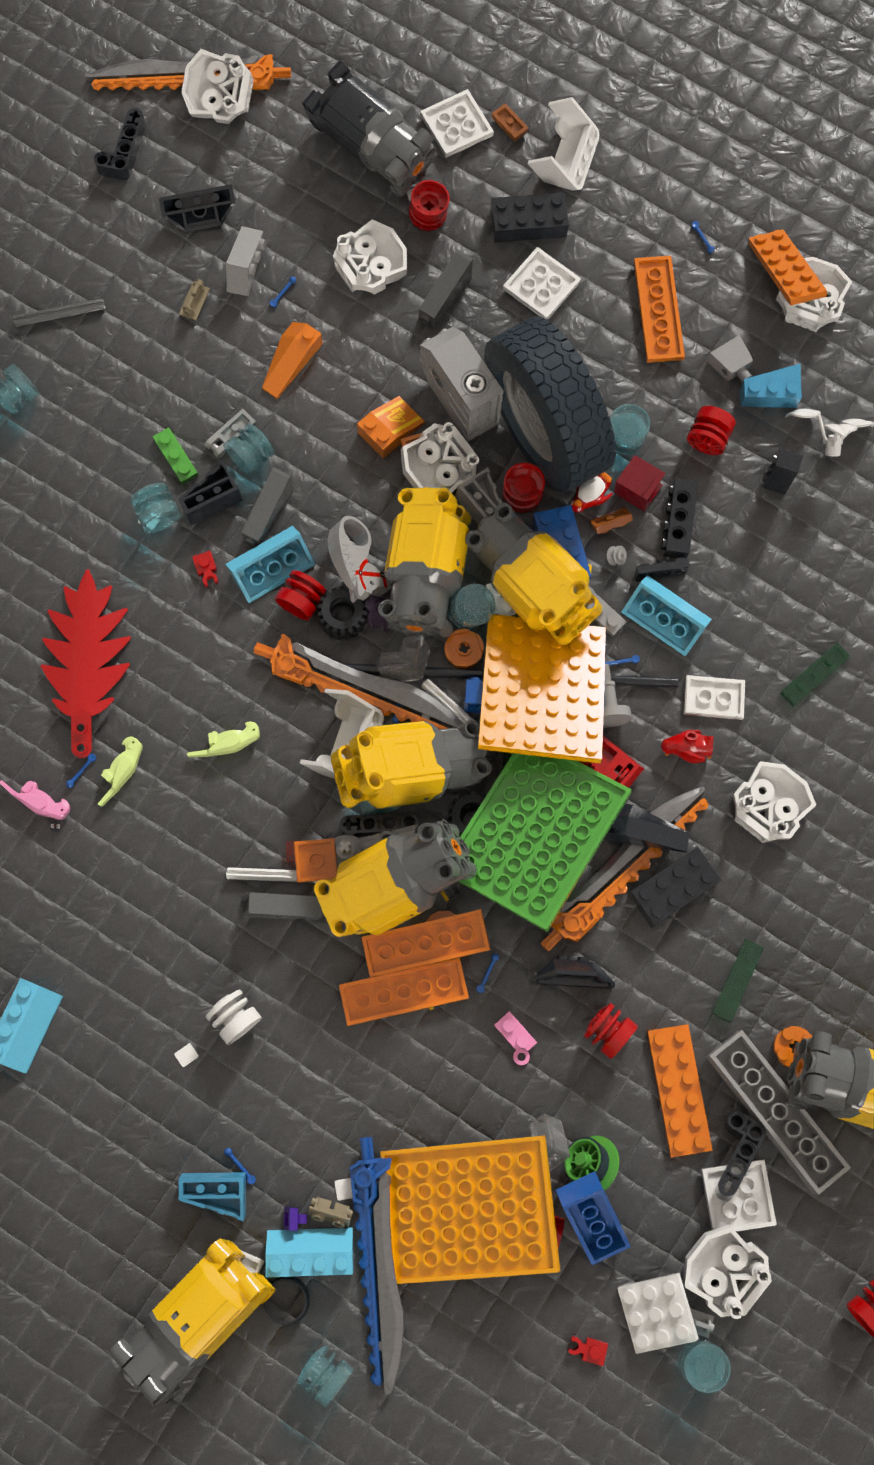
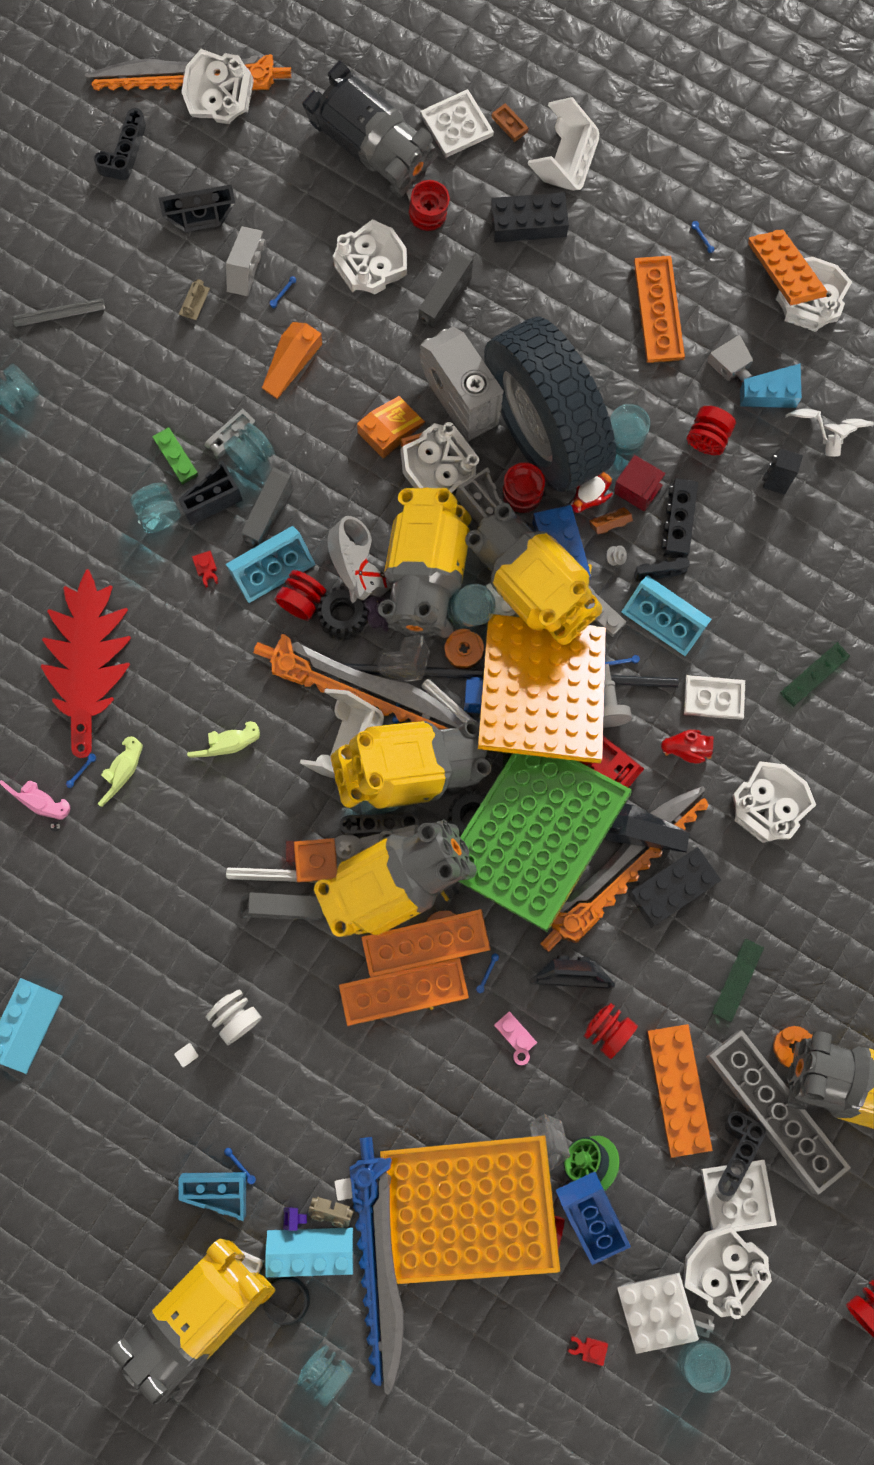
(541, 283): white plate -> none

